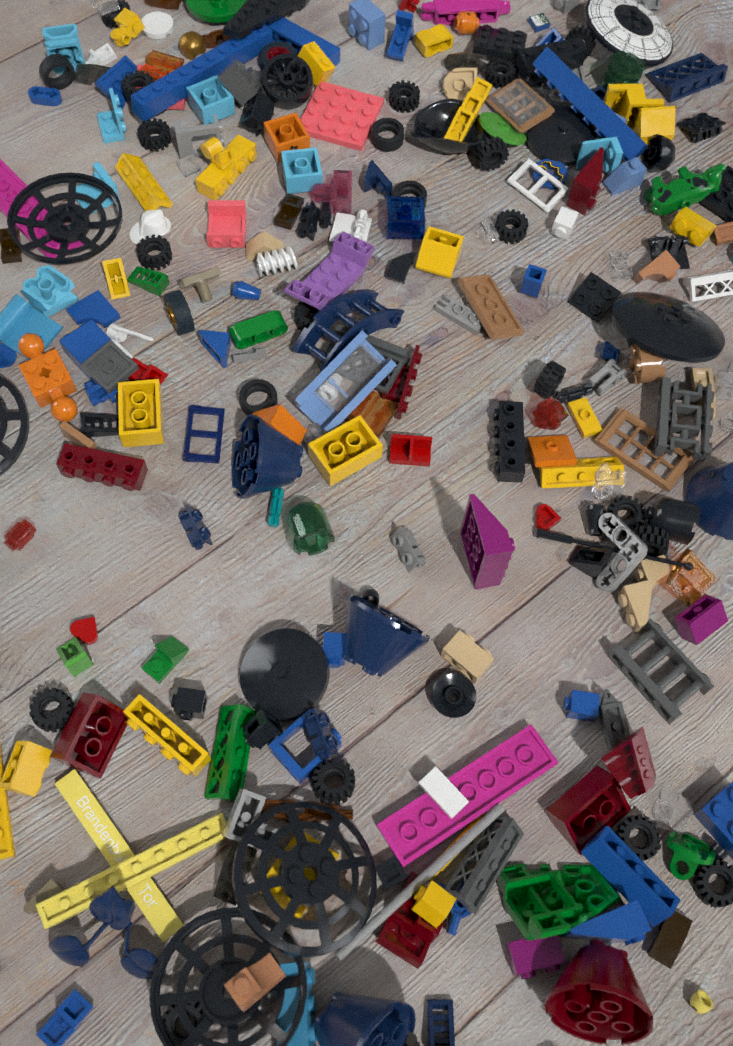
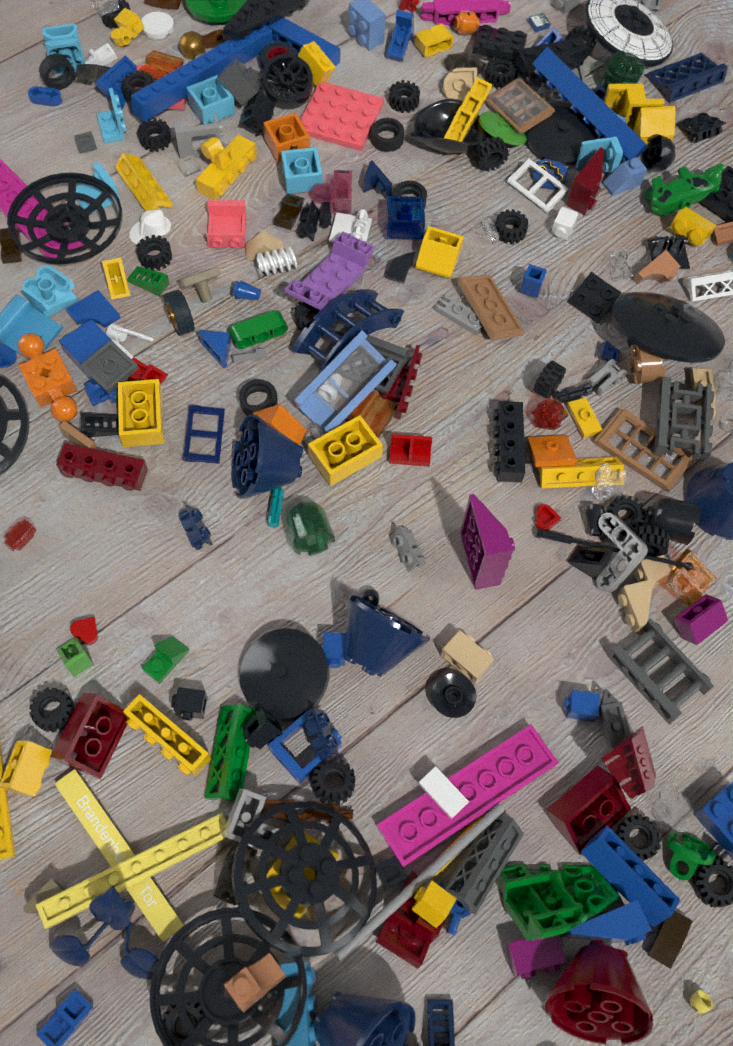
(85, 142): none -> dark grey plate

